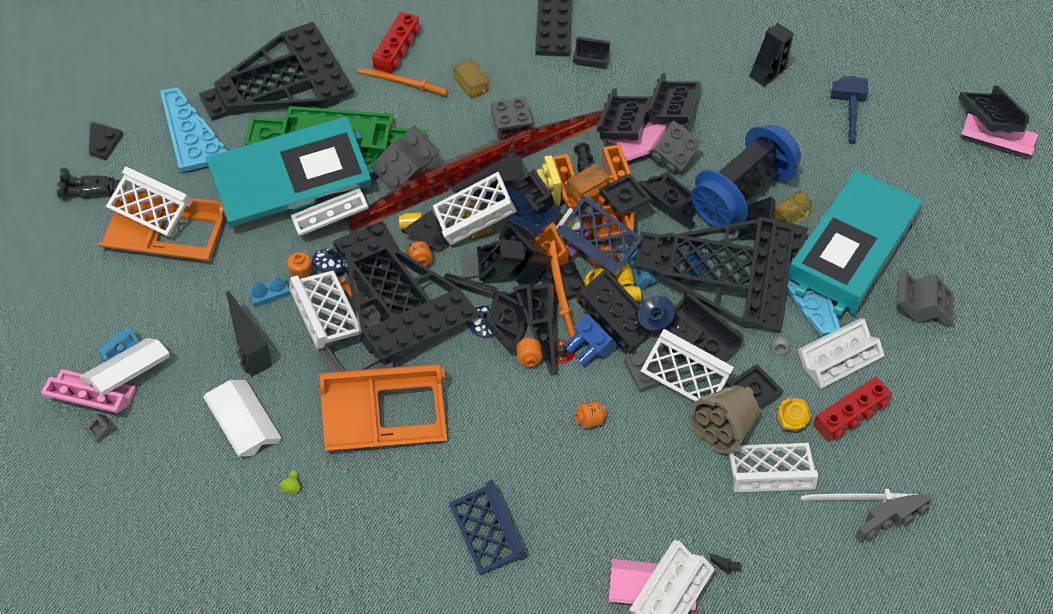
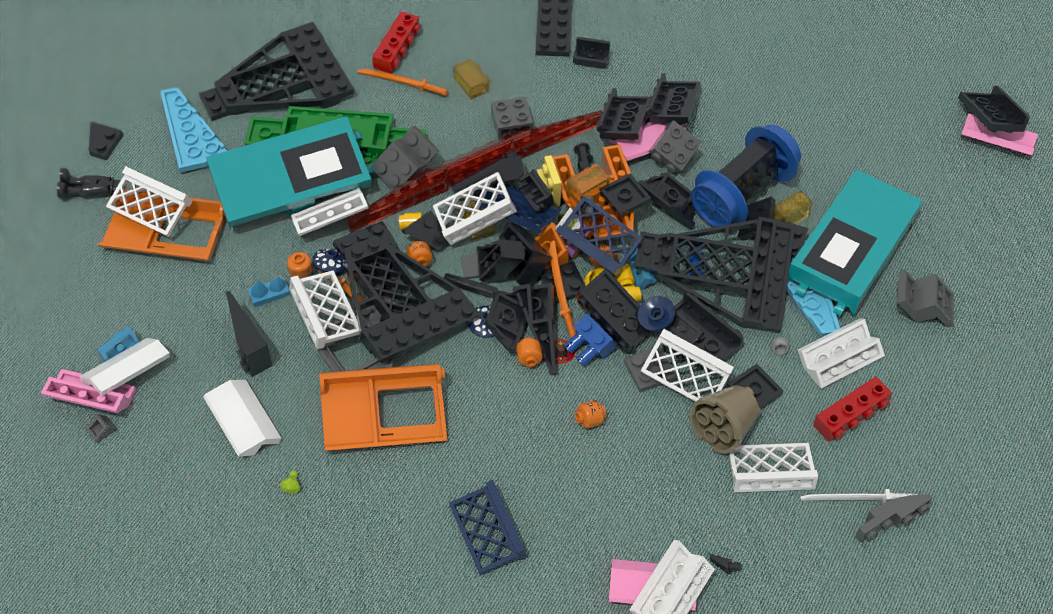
(773, 55): black wedge -> none
(793, 414): yellow hair -> none
(853, 89): dark blue piece -> none

